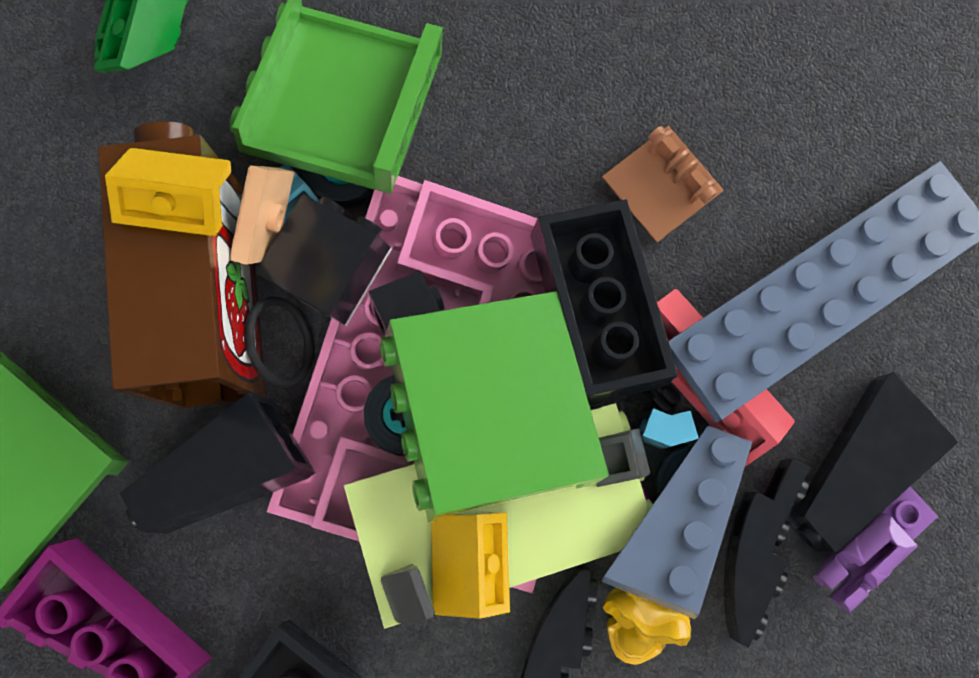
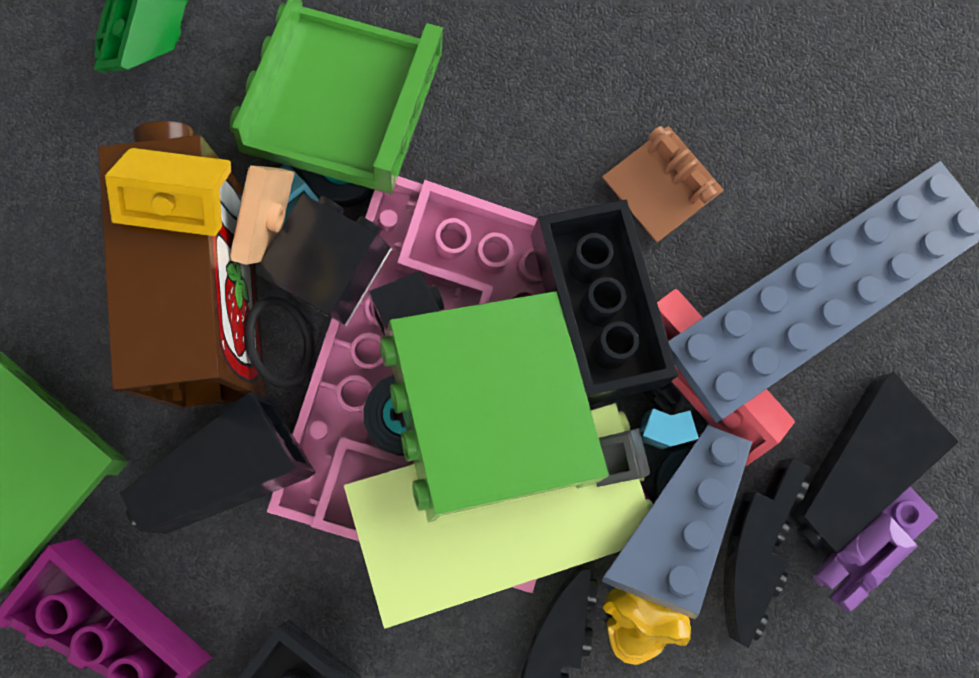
(407, 595): dark grey slope -> none
(470, 565): yellow panel -> none

